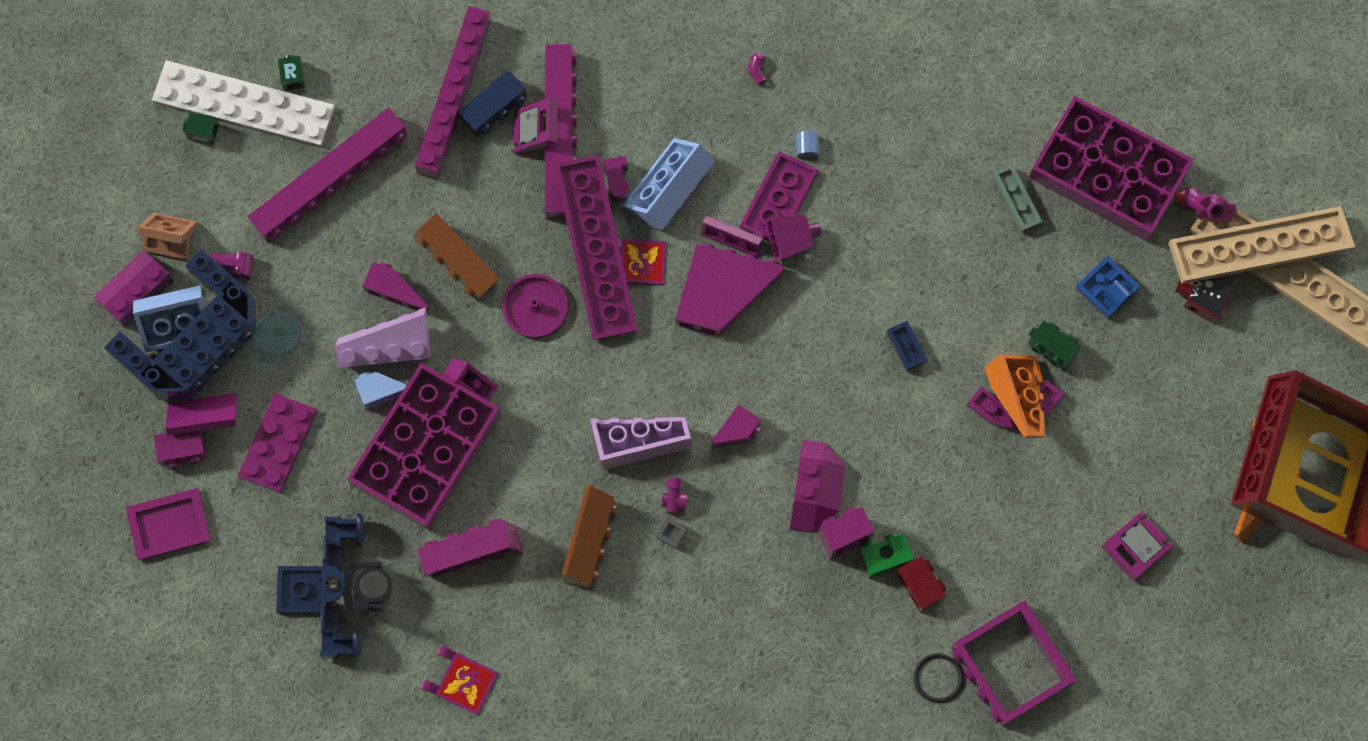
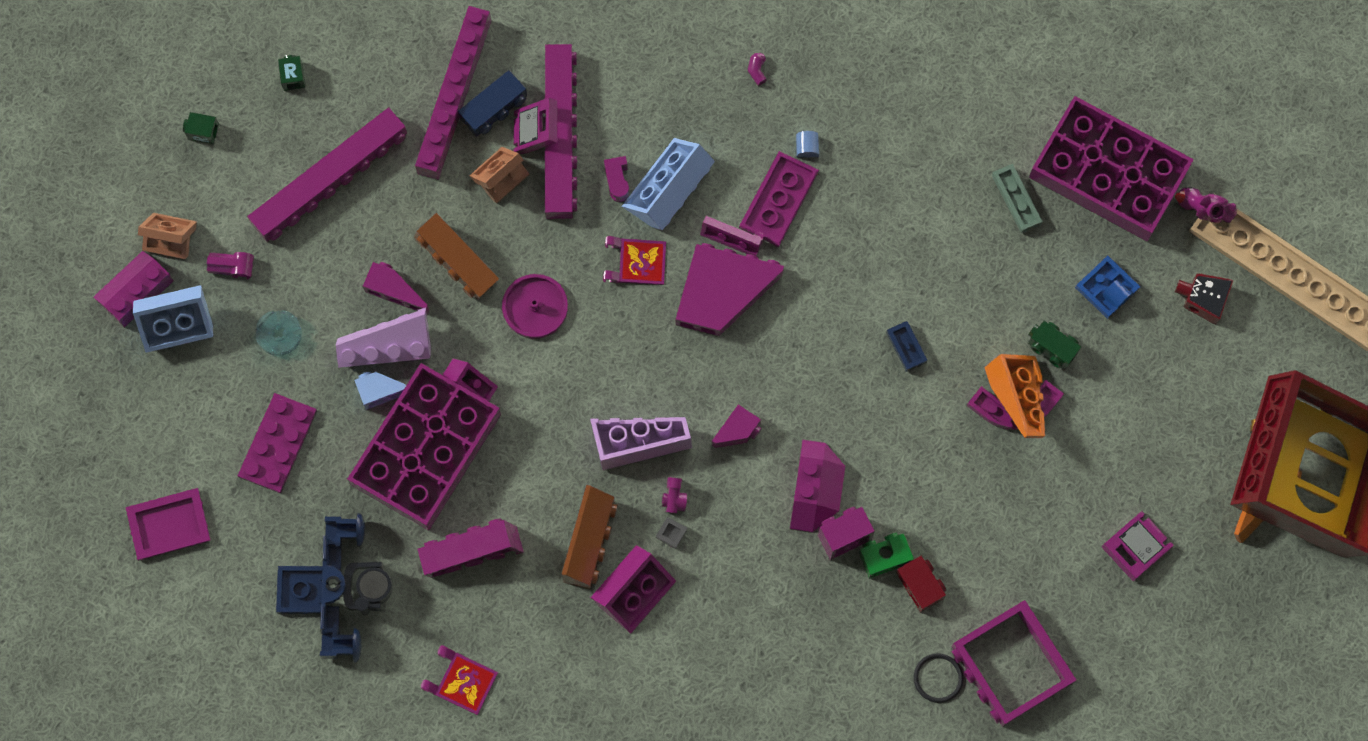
(180, 448): magenta brick -> none
(201, 414): magenta tile -> none
(202, 346): dark blue wedge -> none
(243, 103): white plate -> none
(500, 173): none -> nougat bracket
(595, 247): magenta plate -> none
(633, 588): none -> magenta slope
(790, 235): magenta torso -> none
(1261, 245): tan plate -> none

